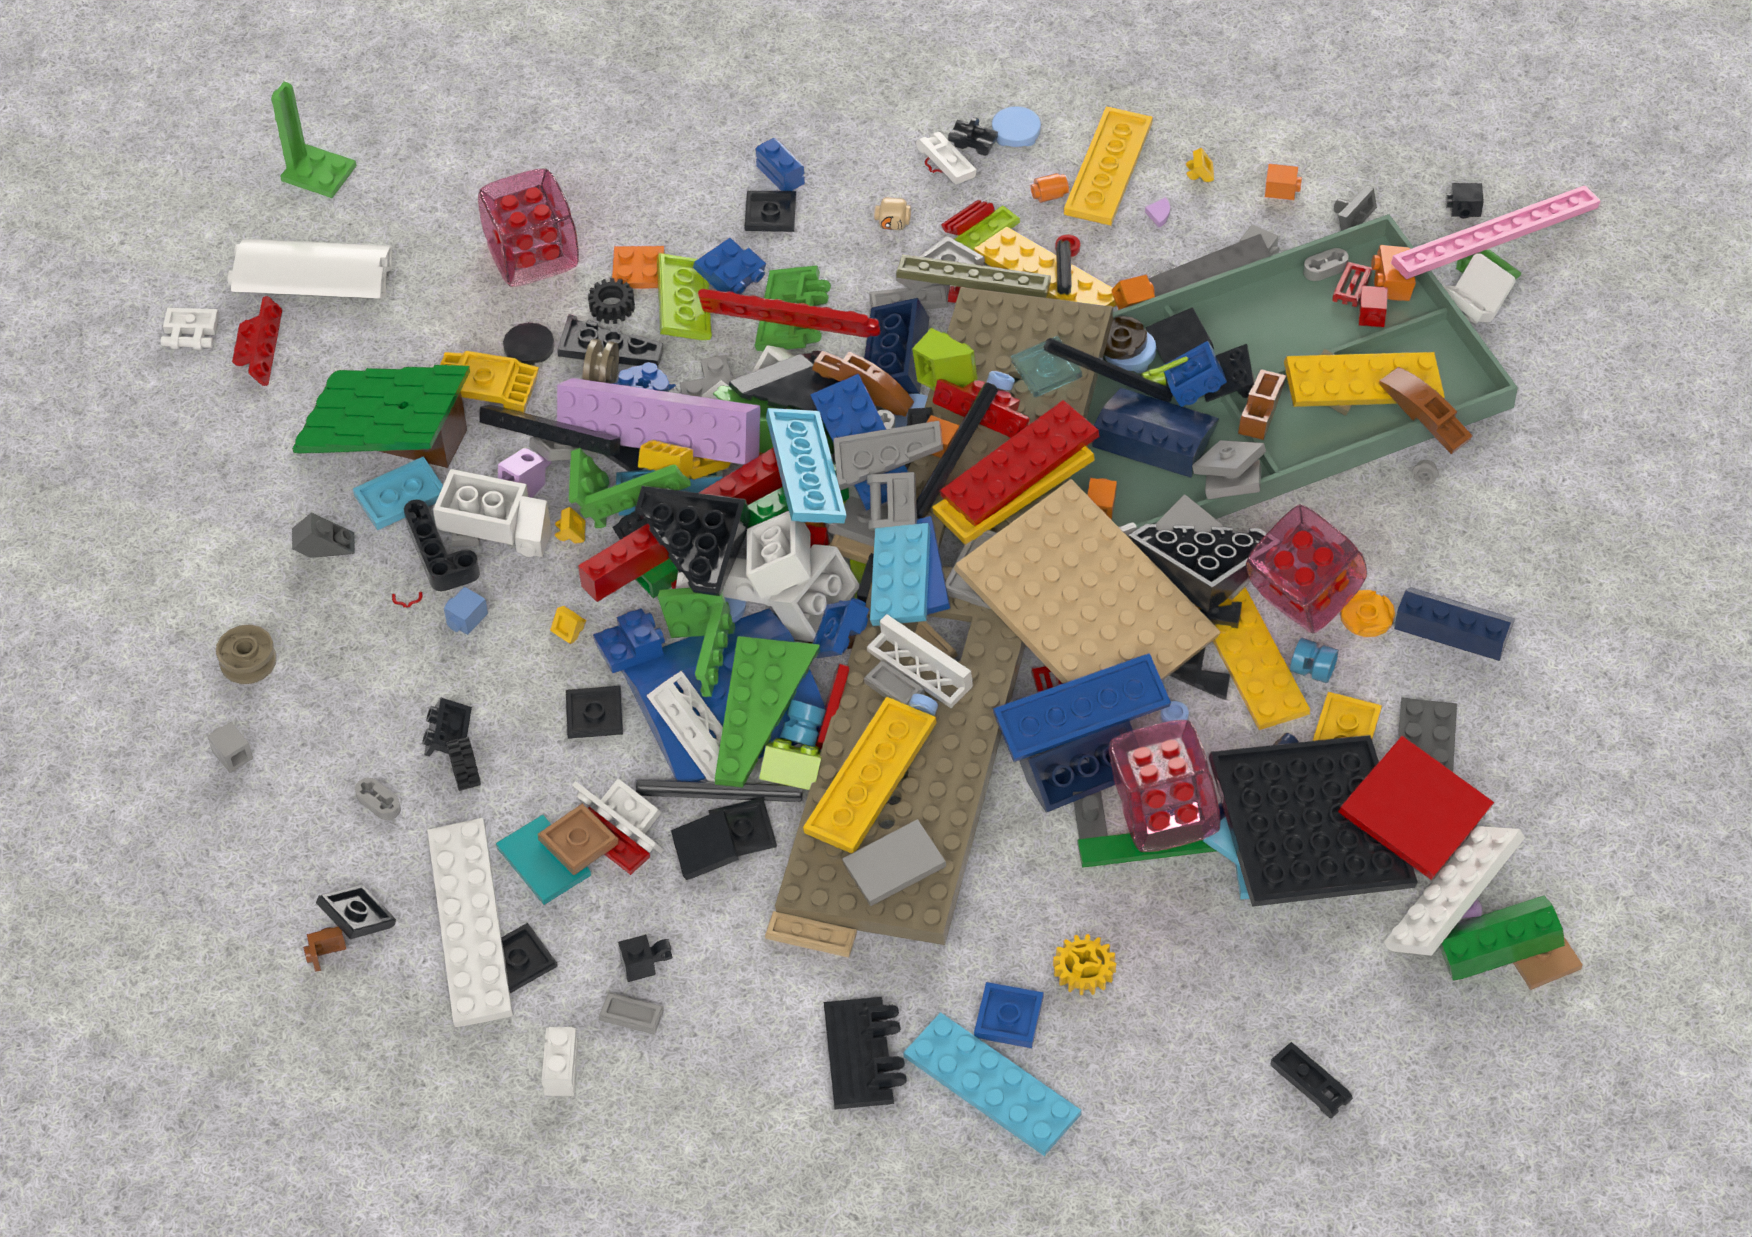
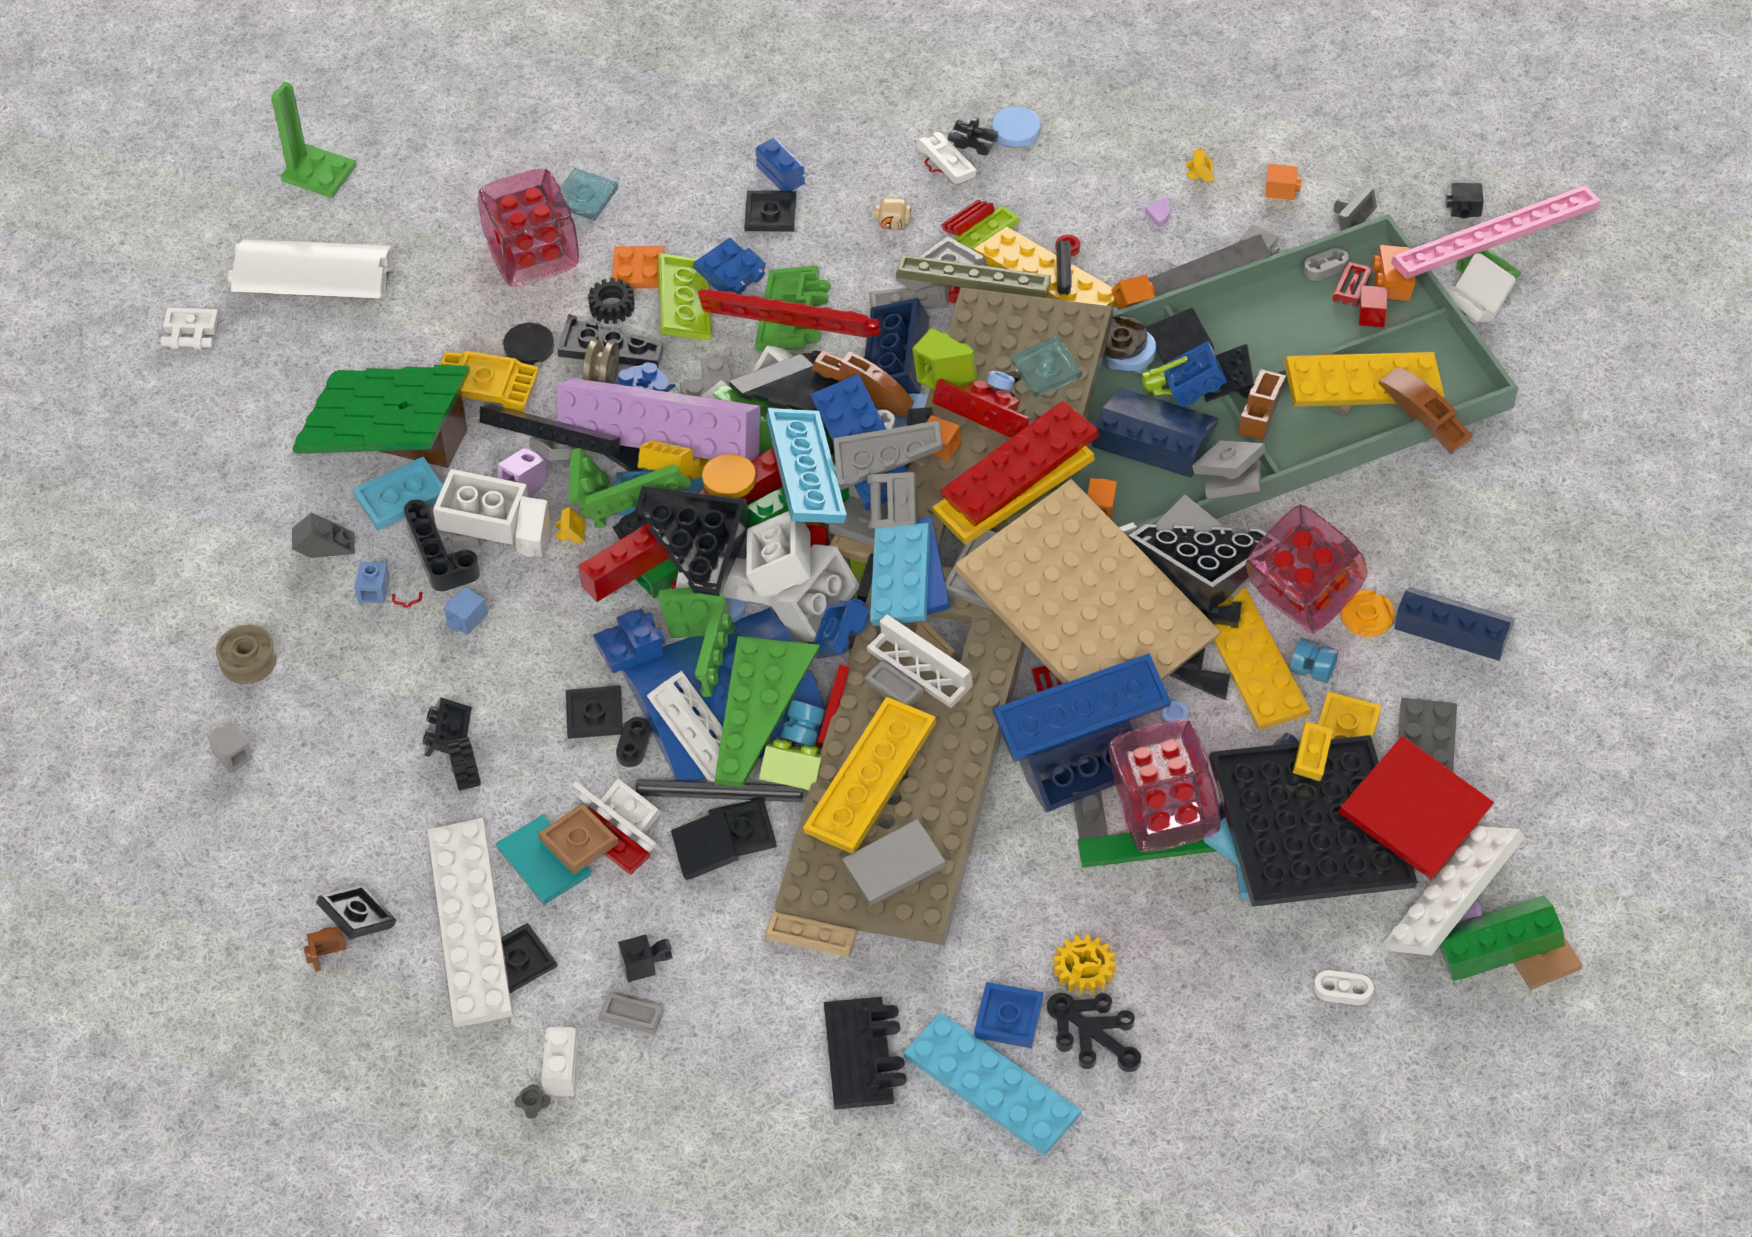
(258, 341): red bracket -> none
(372, 582): none -> medium blue brick
(374, 803): light grey beam -> none
(526, 1095): none -> dark grey plate
(567, 624): yellow tile -> none
(587, 193): none -> clear light blue plate
(633, 740): none -> black plate
(729, 476): none -> light orange tile
(923, 703): light blue tile -> none
(955, 449): black axle -> none
(1049, 187): orange brick -> none
(1092, 1028): none -> black plant
(1108, 166): yellow plate -> none
(1108, 370): black axle -> none
(1311, 1079): black plate -> none
(1312, 751): none -> yellow plate
(1343, 987): none -> white plate
(1427, 467): light grey plate -> none

